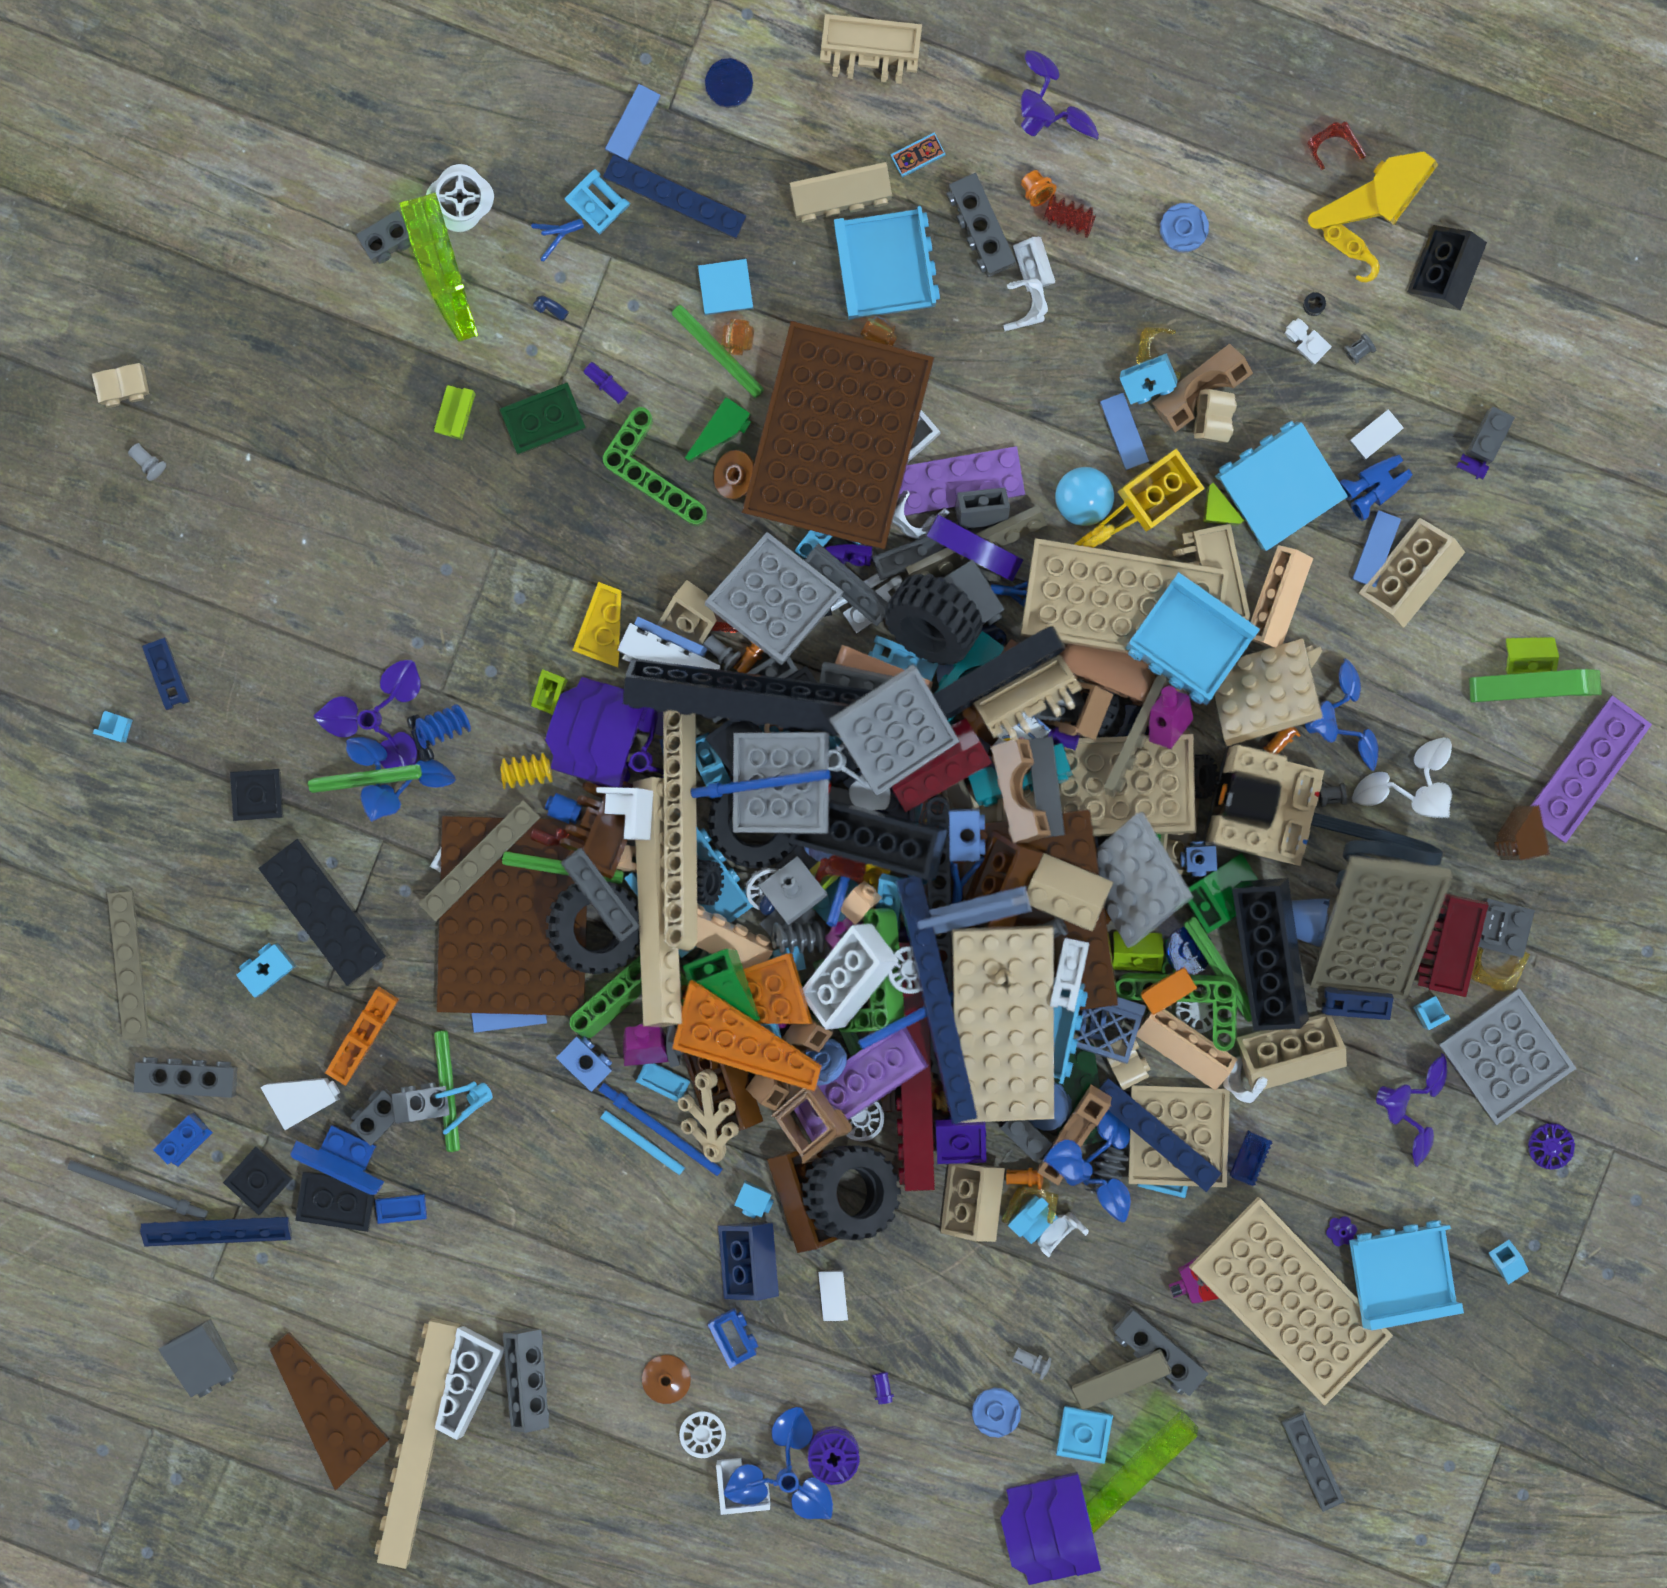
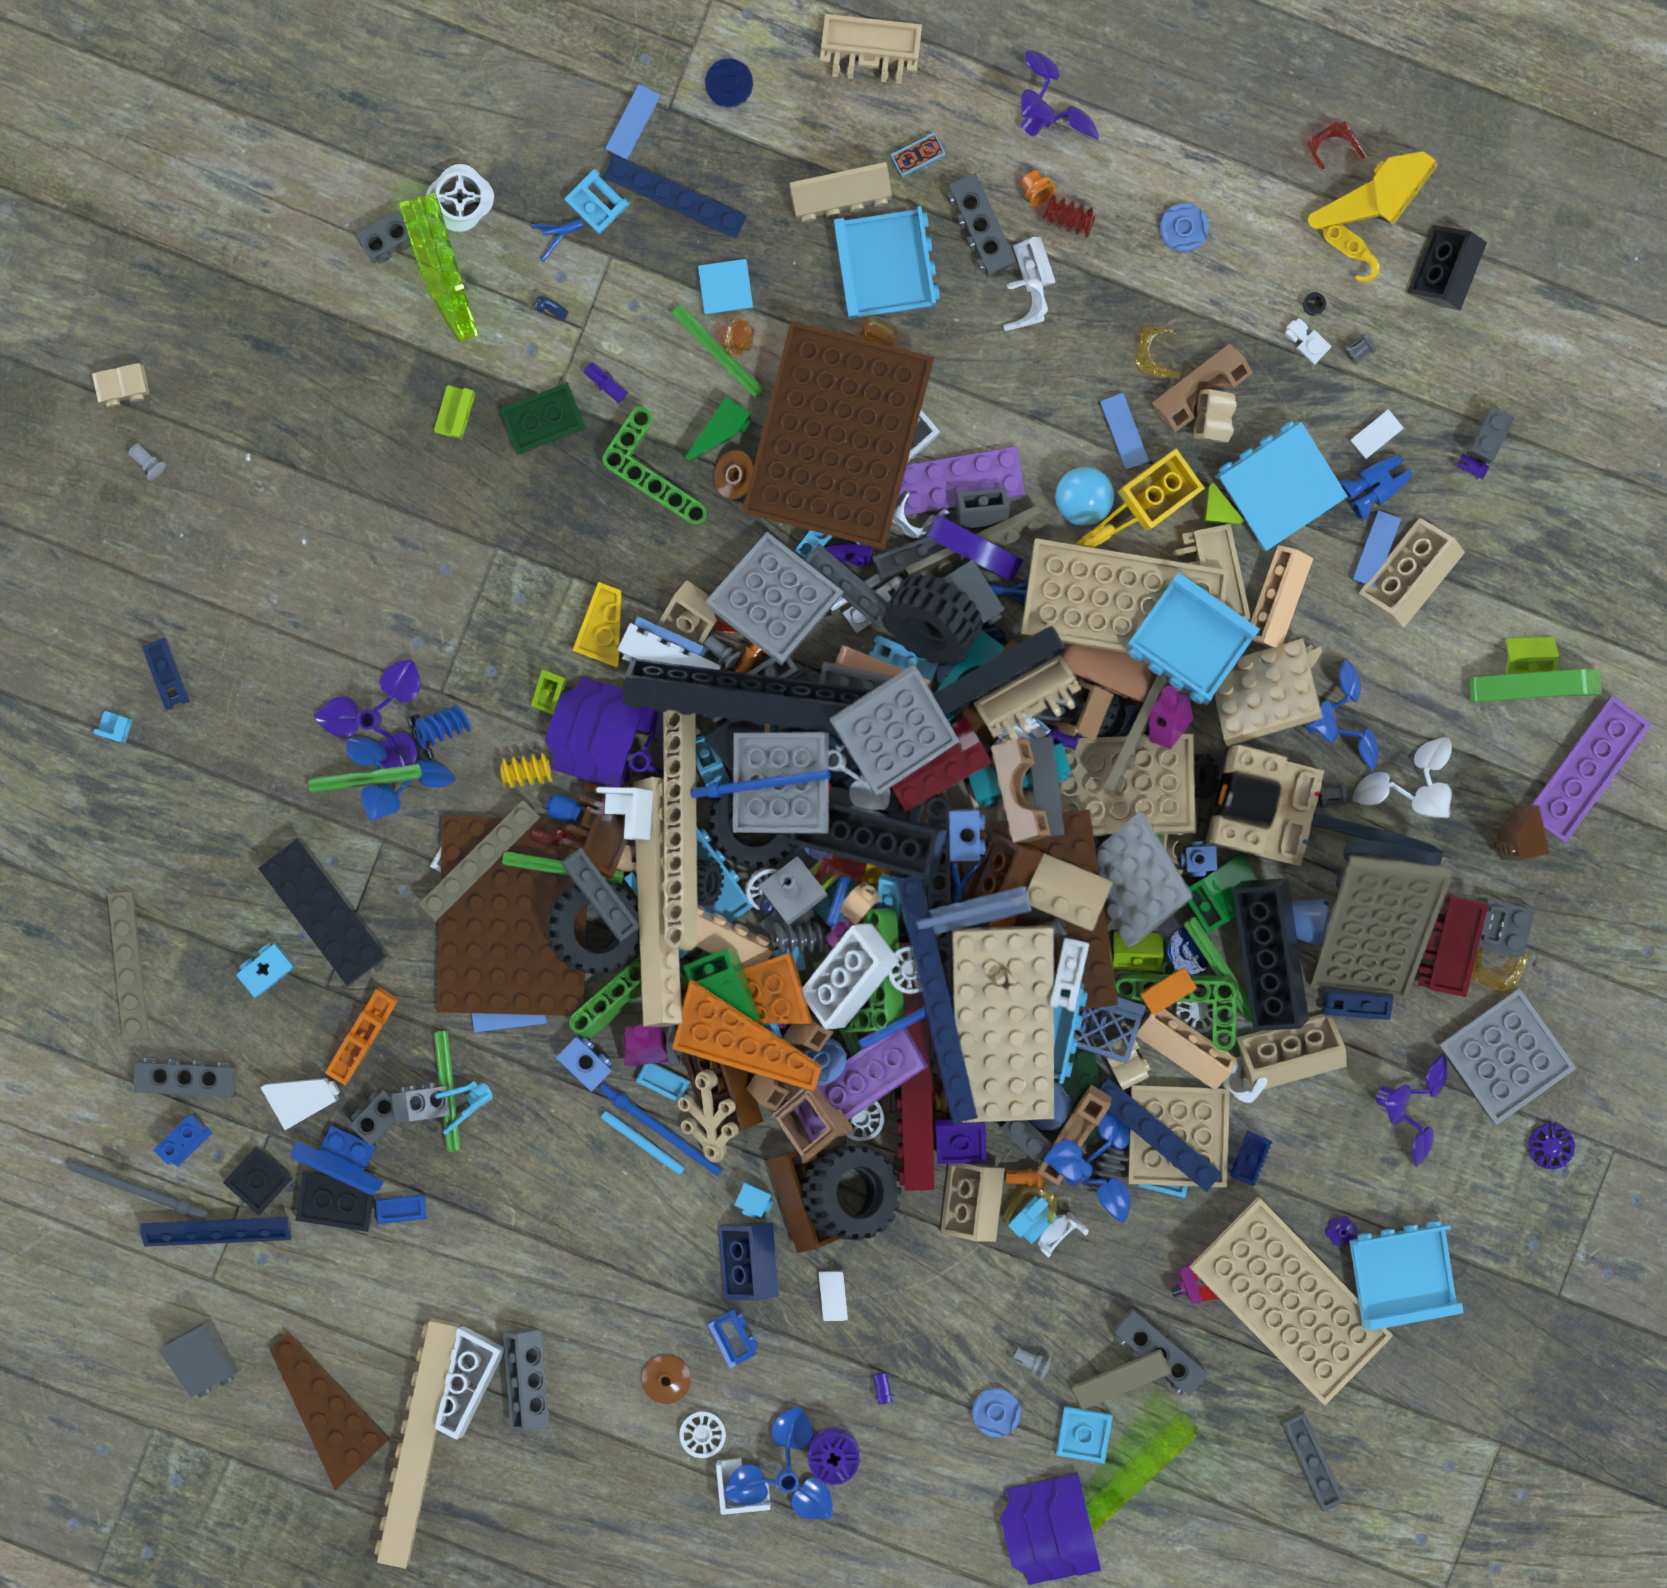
(256, 794): black plate -> none
(1156, 369): medium azure brick -> none
(1281, 739): orange pin -> none
(1430, 1013): medium azure panel -> none
(1508, 1262): medium azure brick -> none

